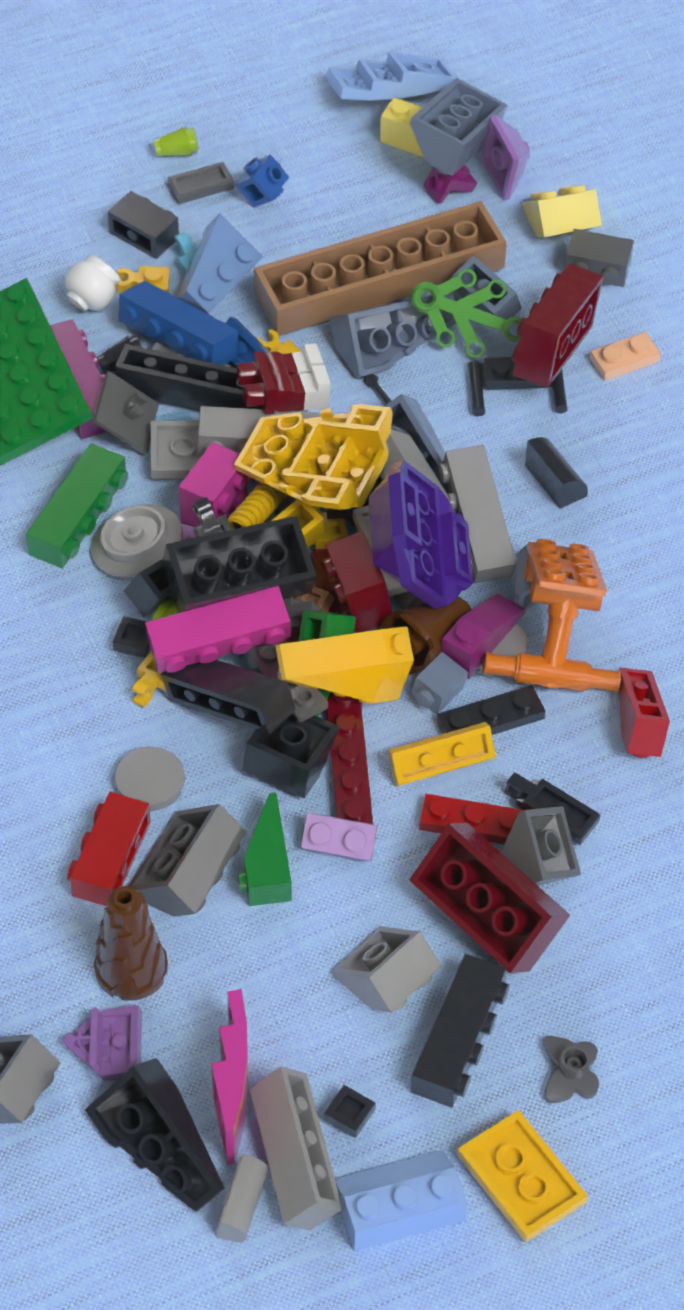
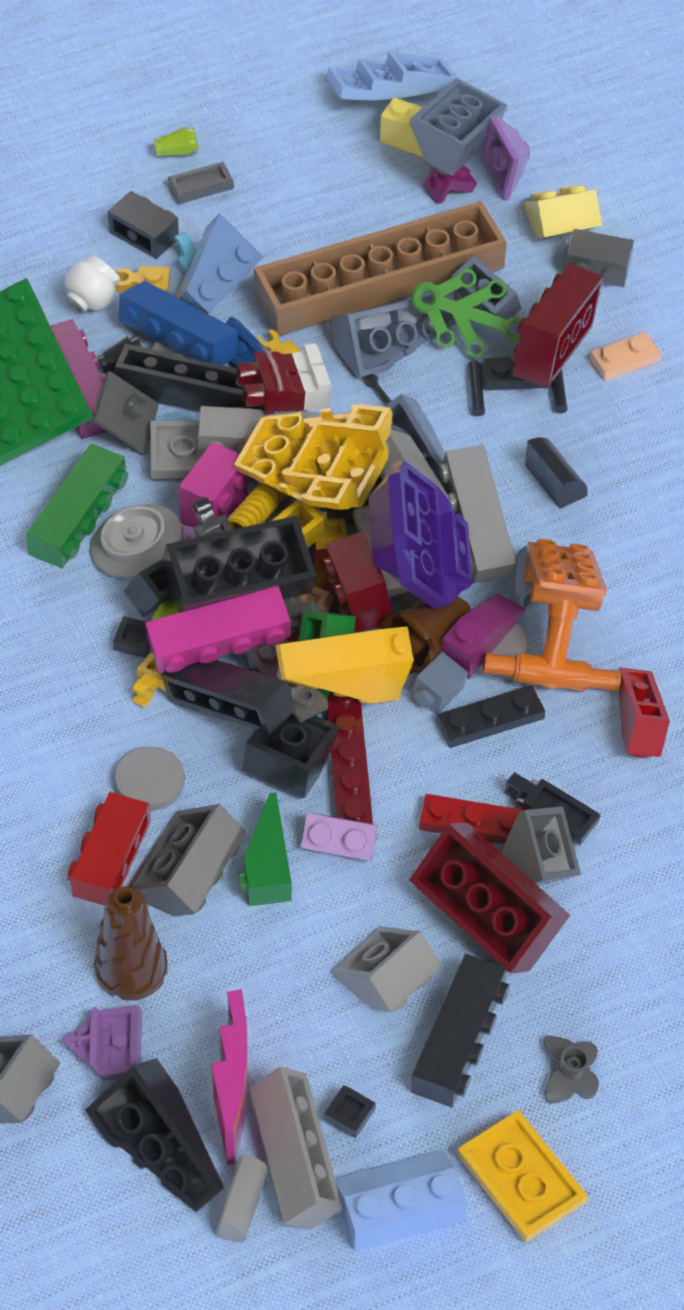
(262, 180): blue brick -> none
(441, 753): yellow plate -> none

